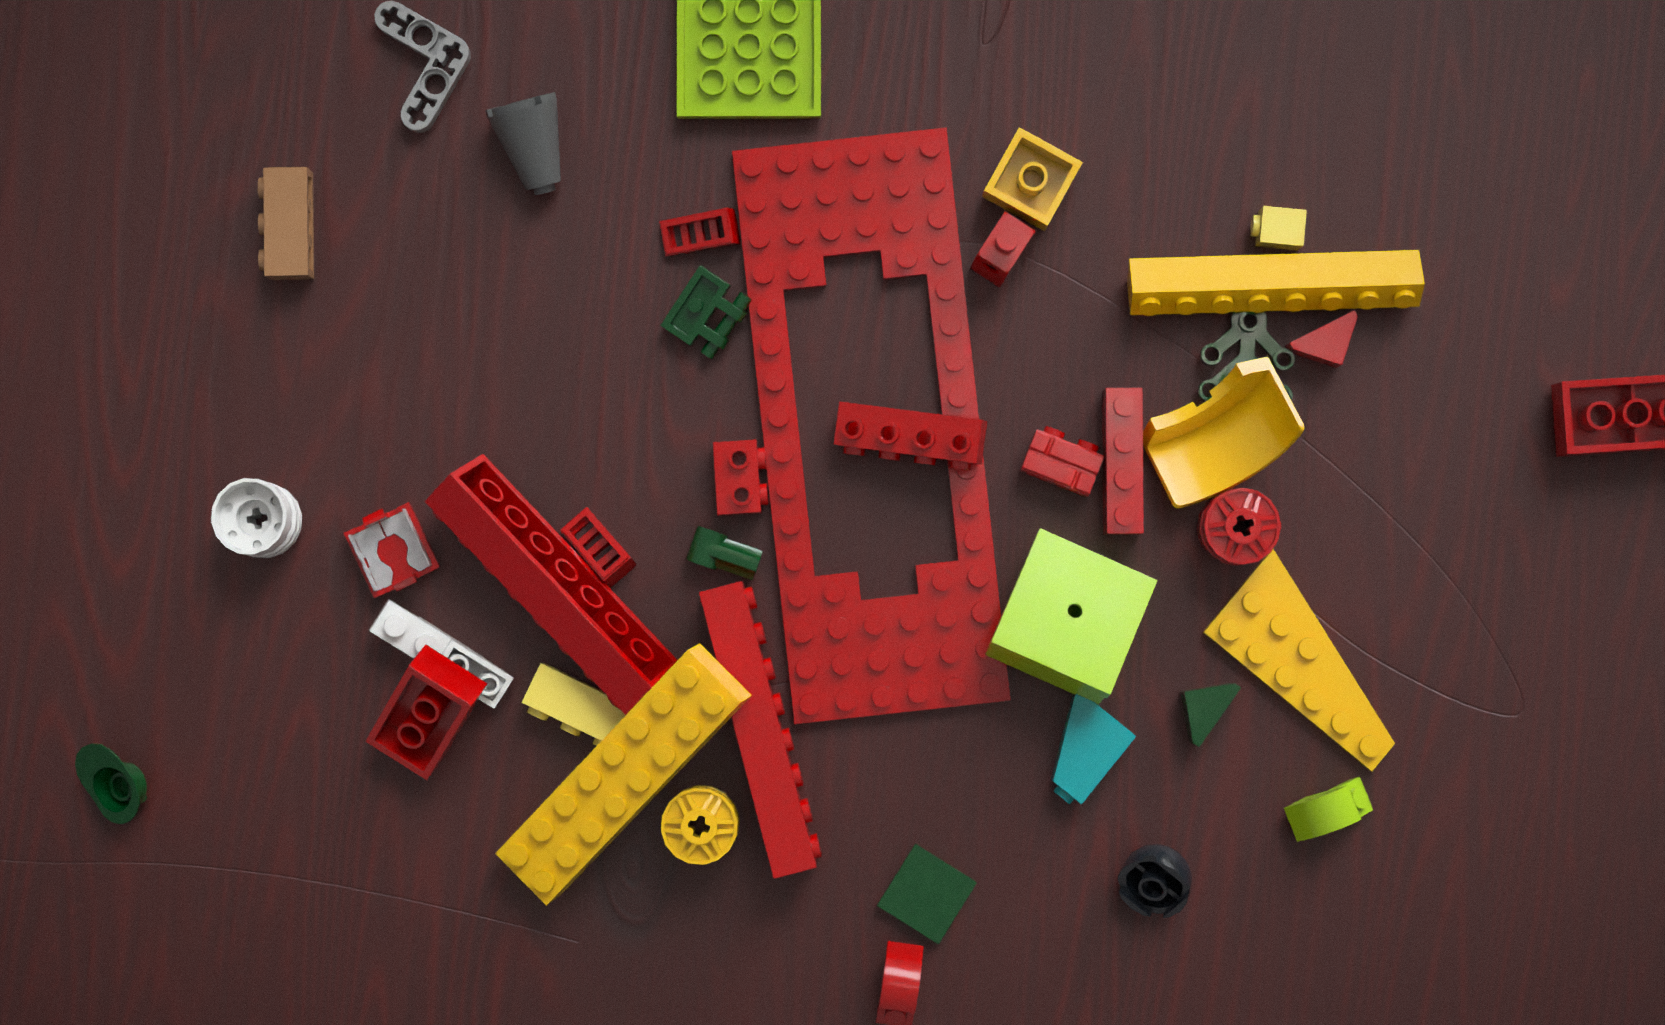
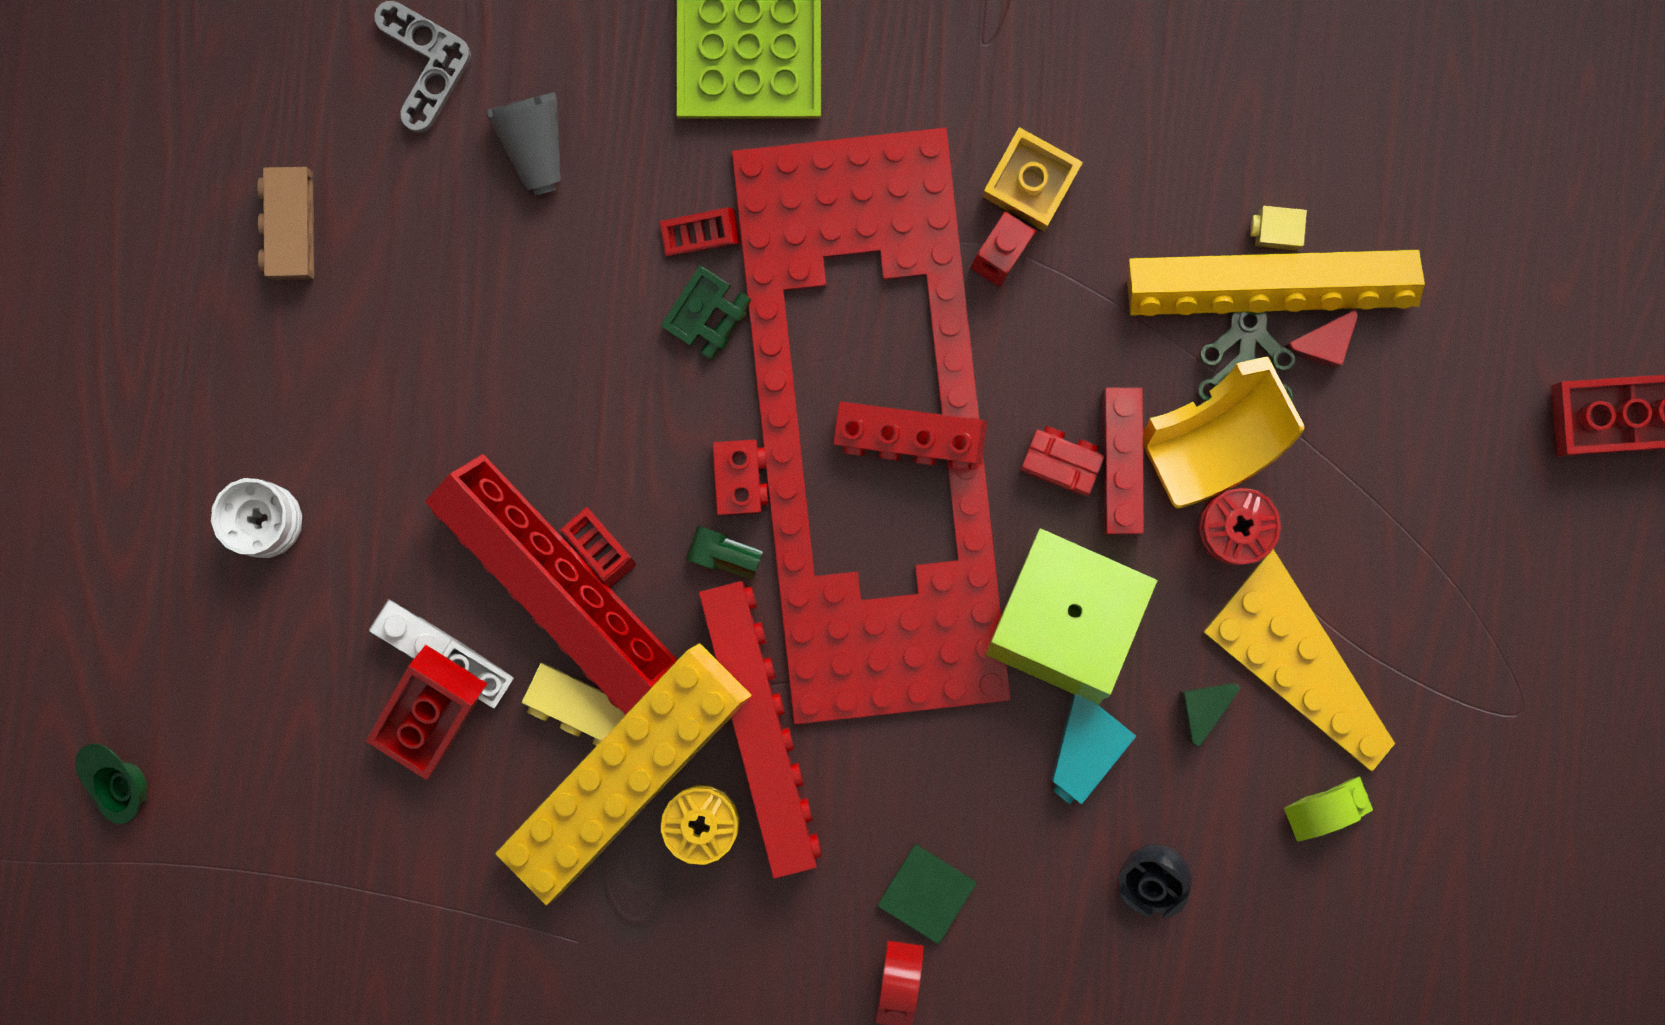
(391, 549): piece -> none

